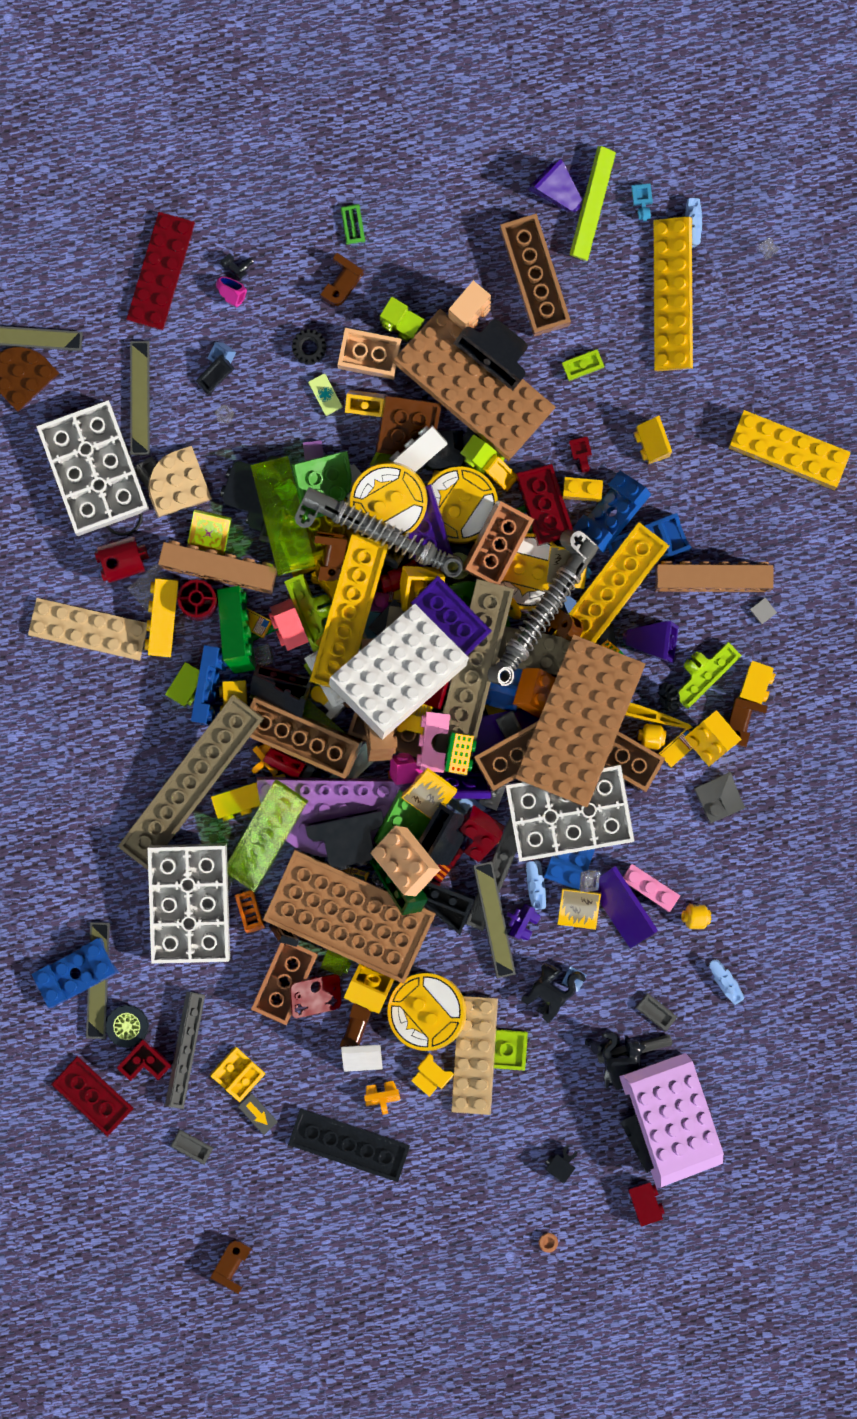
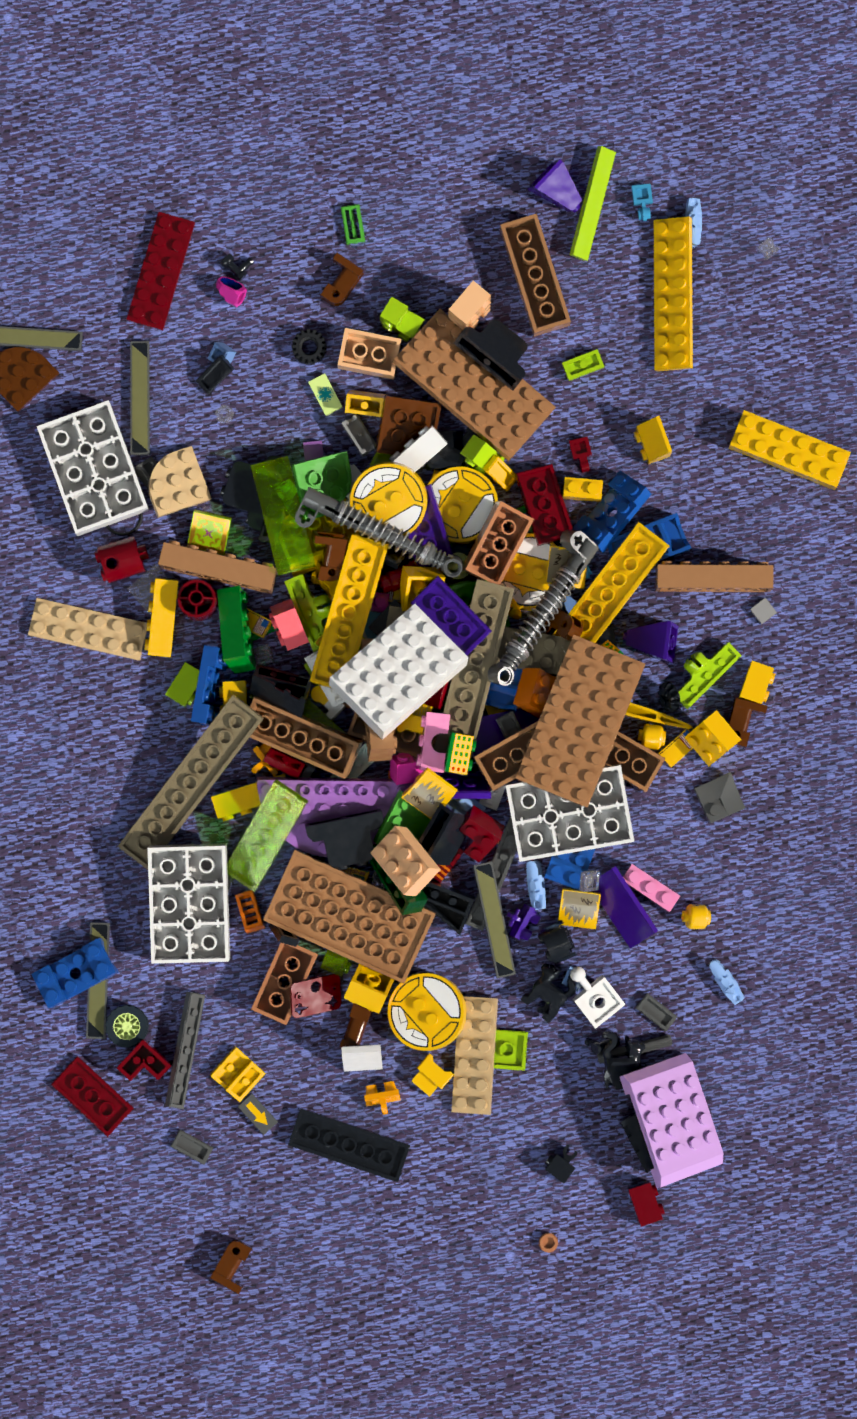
(359, 435): none -> light grey hinge
(557, 942): none -> black brick
(598, 989): none -> white plate

